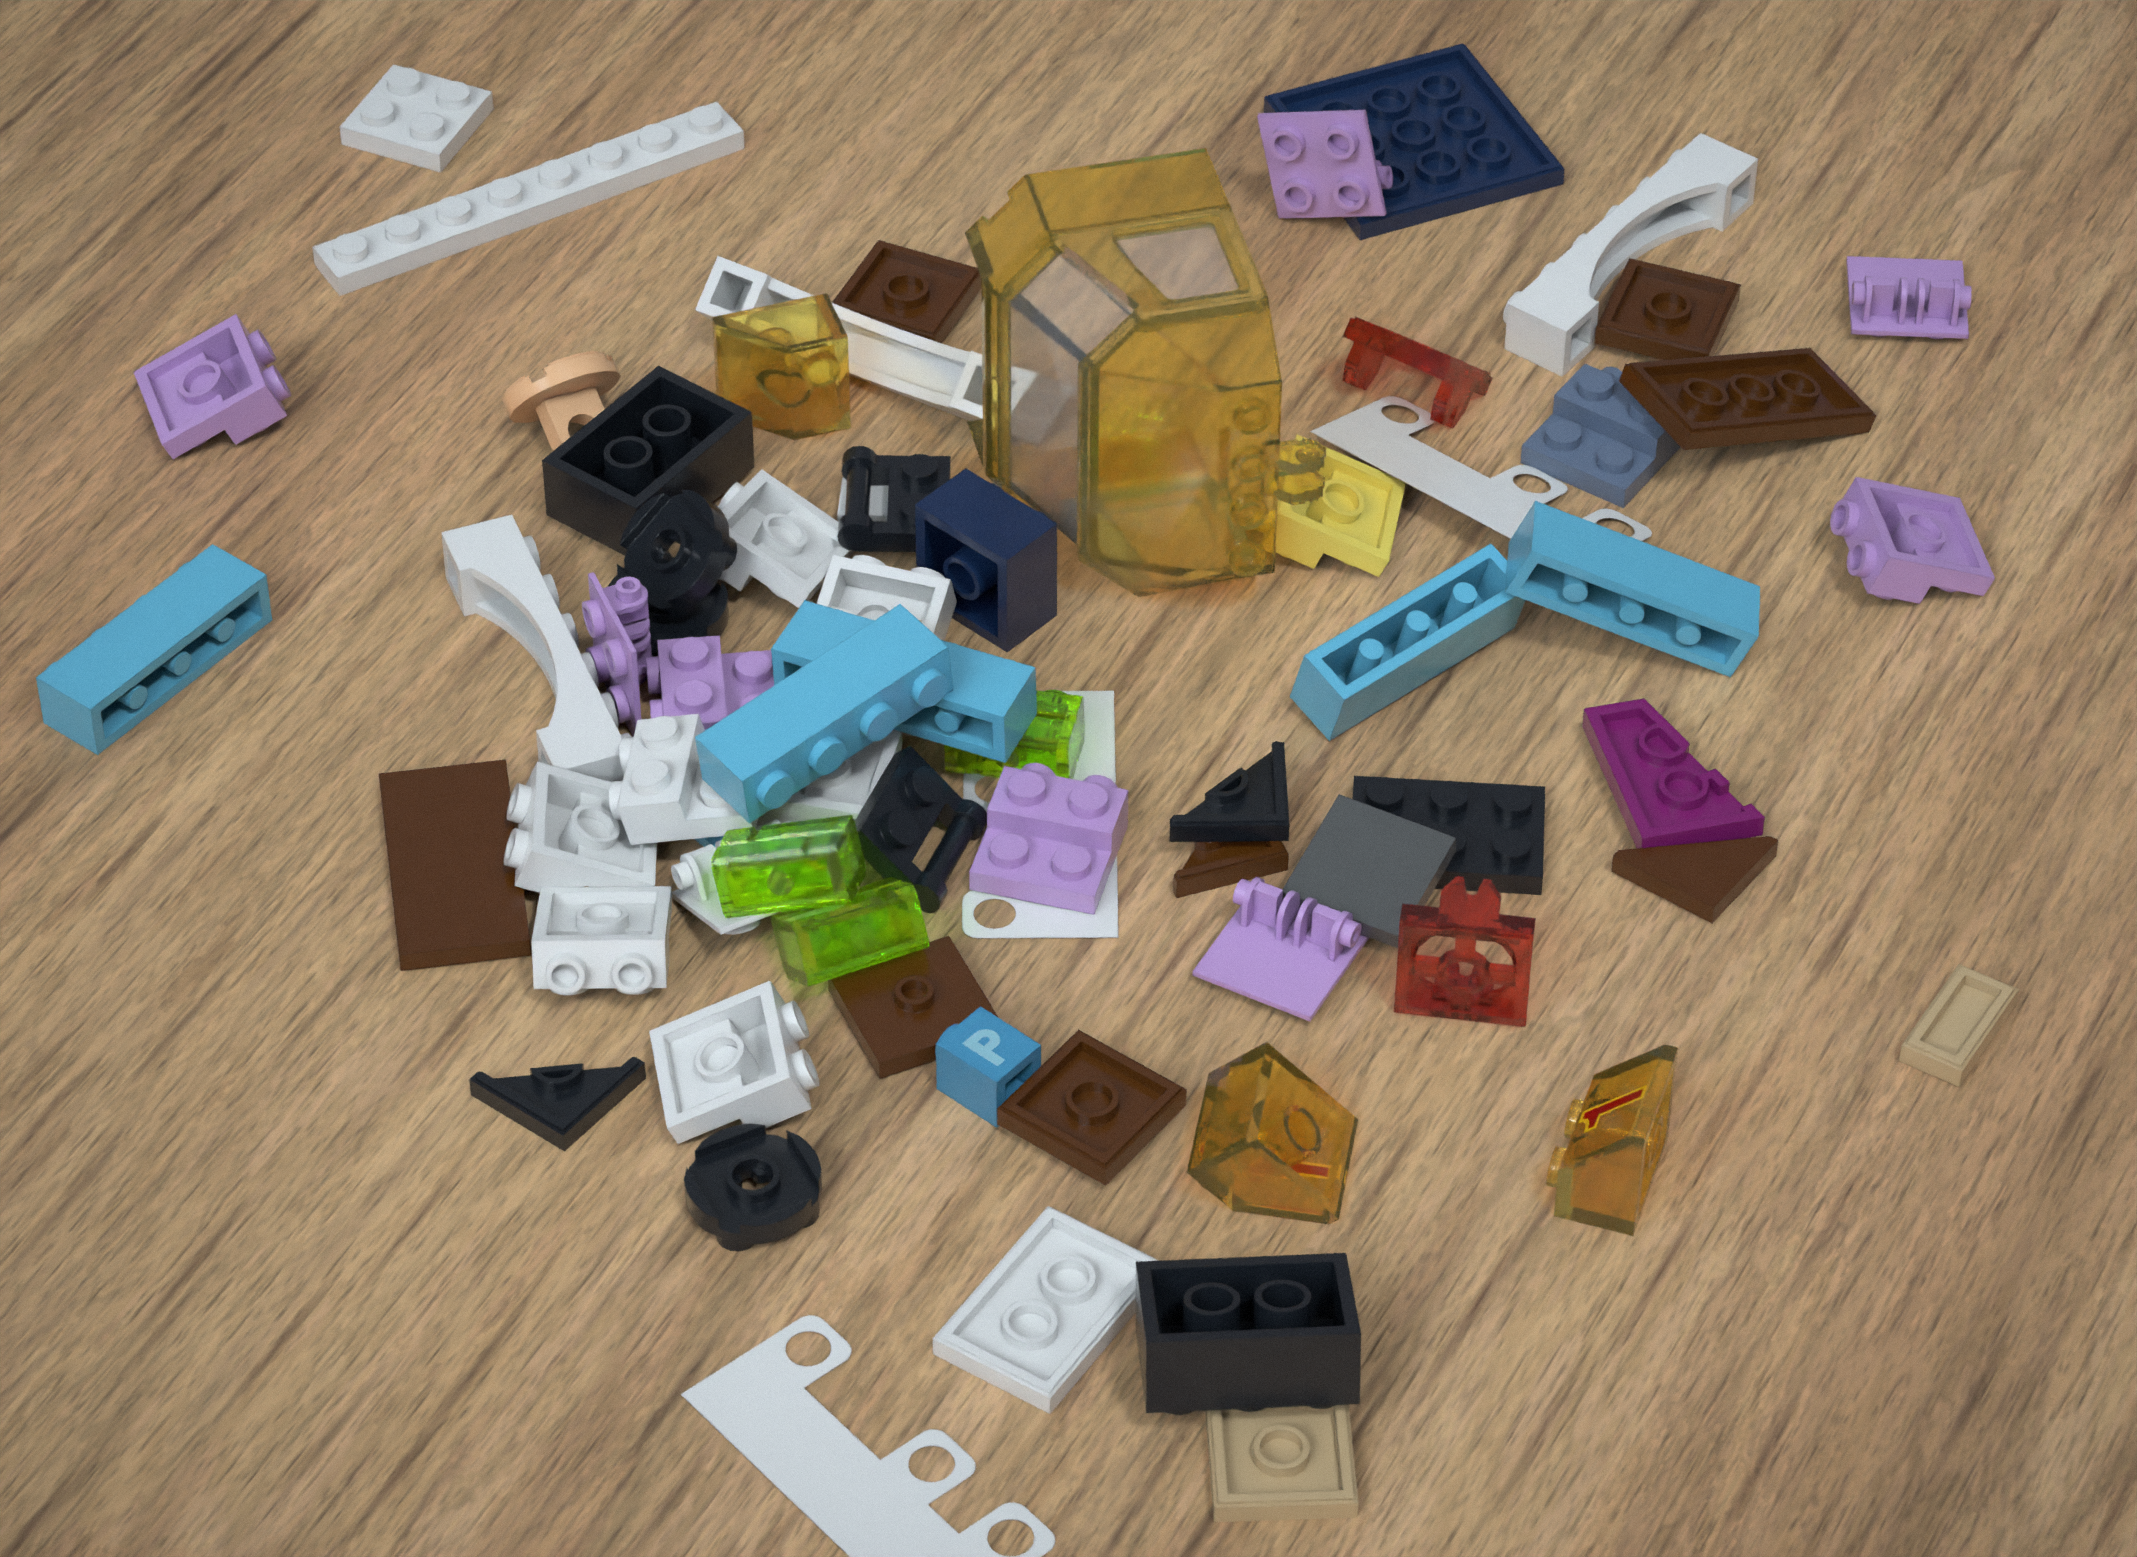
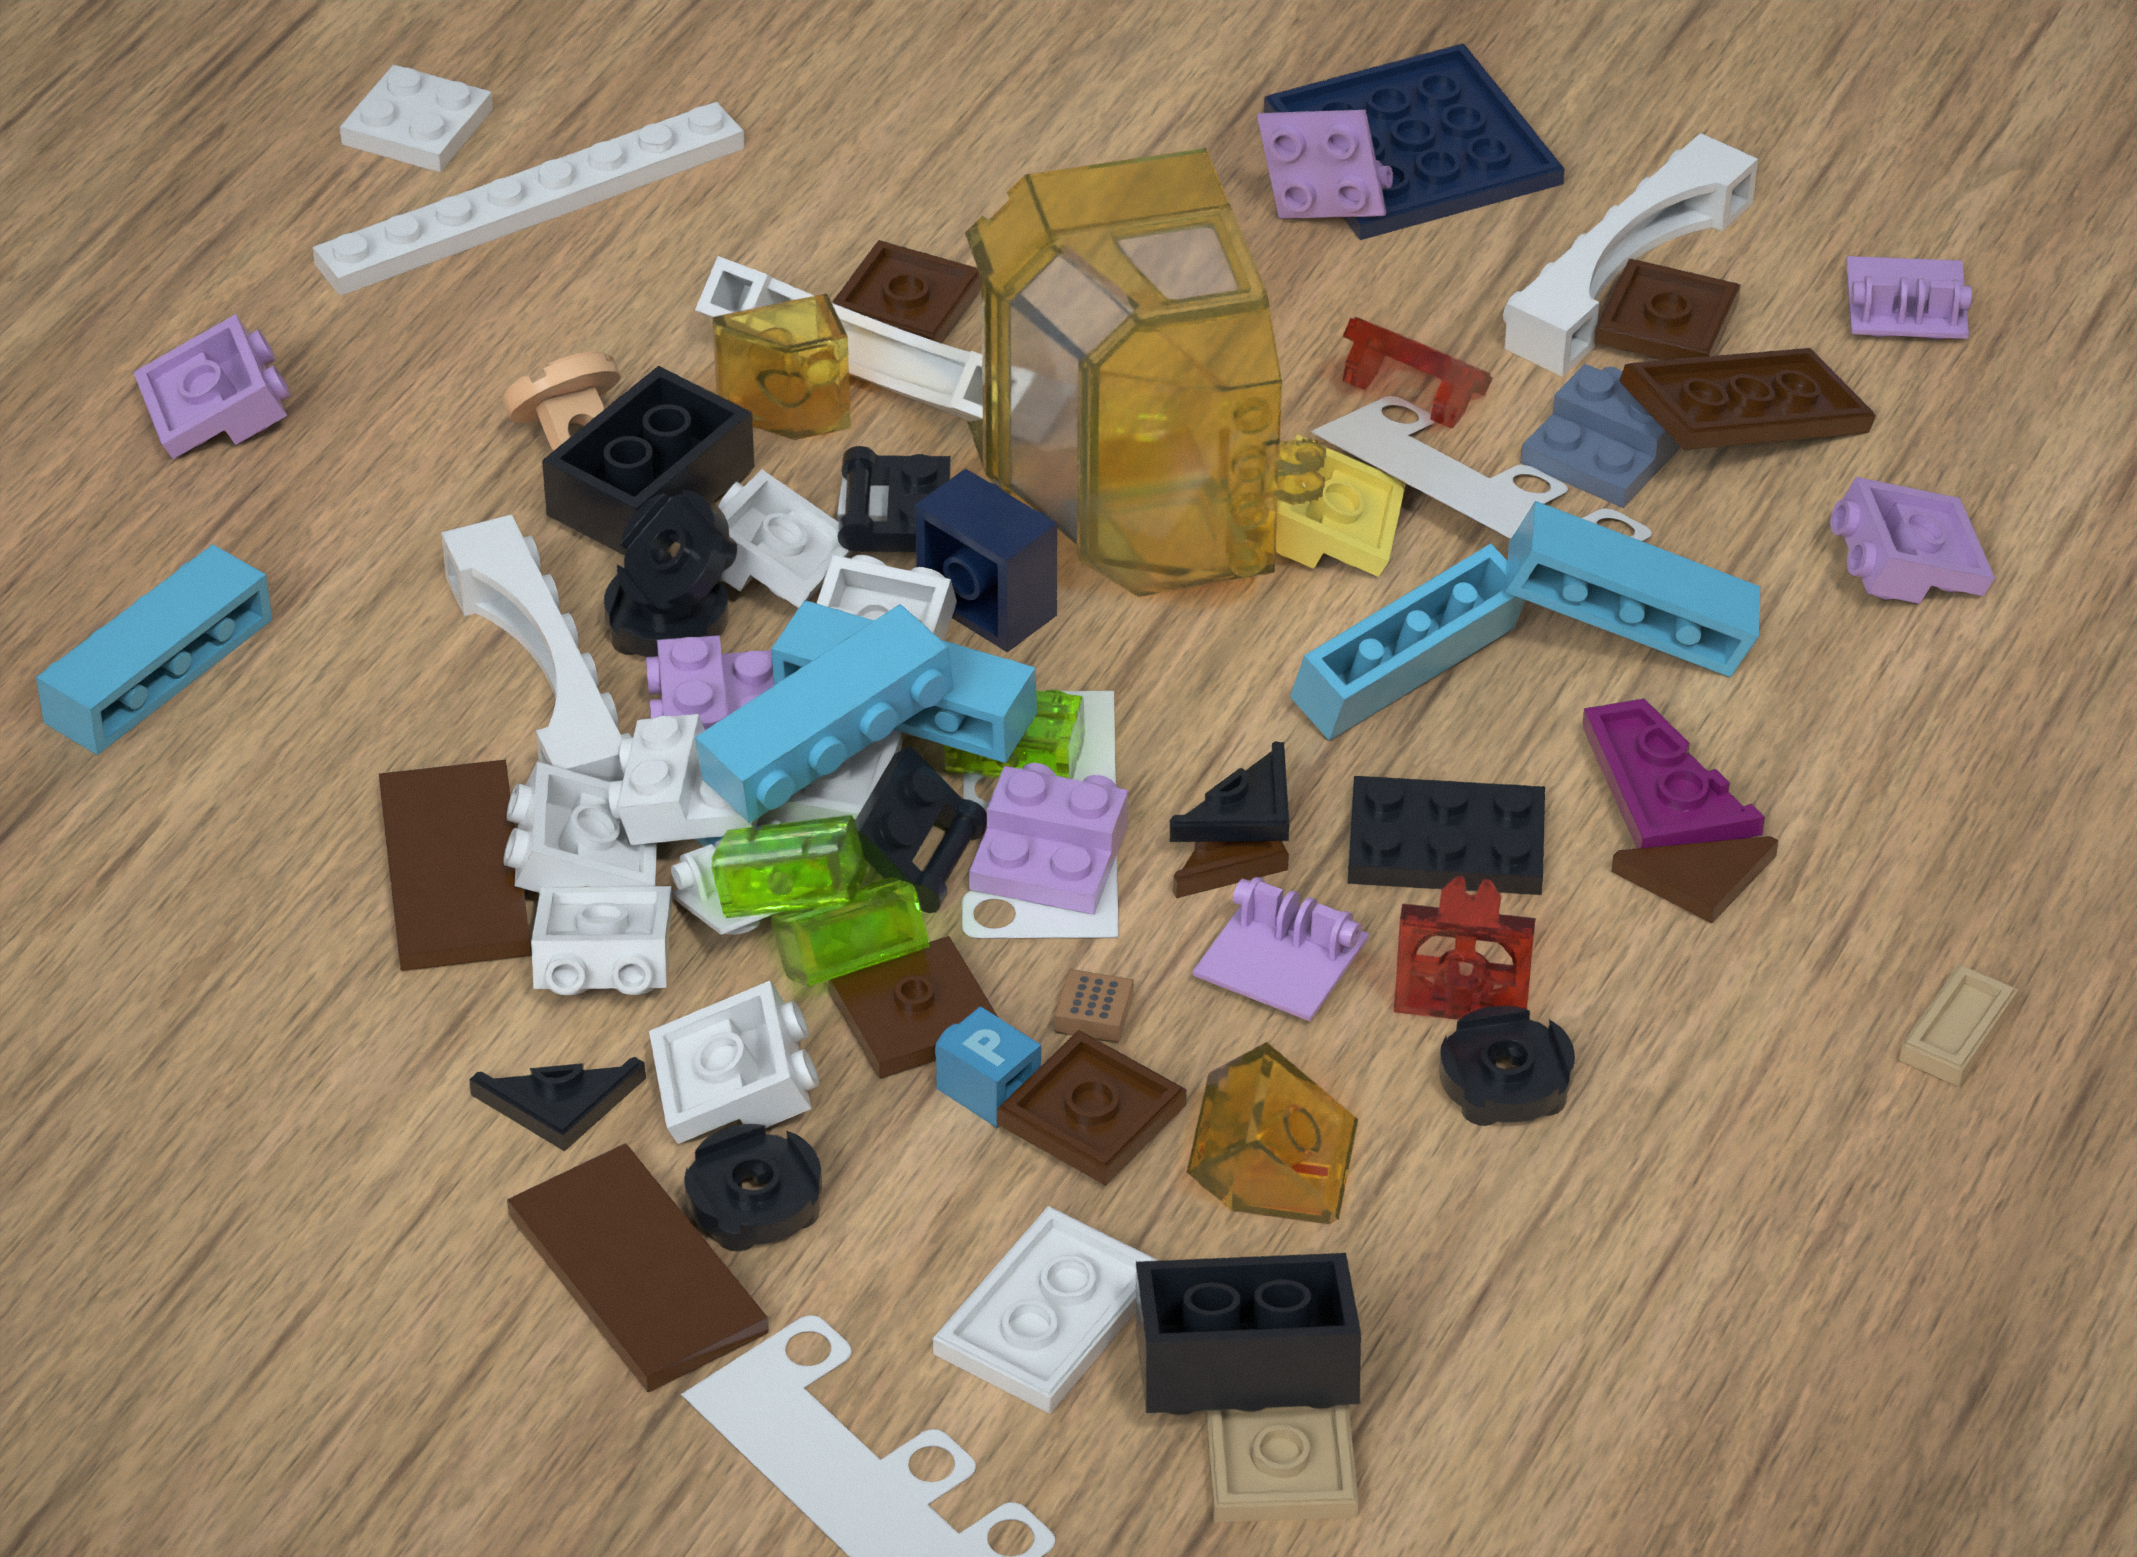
(621, 641): lavender hinge -> none
(637, 1267): none -> reddish brown tile
(1094, 1005): none -> medium nougat tile
(1371, 865): dark grey tile -> none
(1501, 1094): none -> black plate
(1615, 1143): clear yellow slope -> none

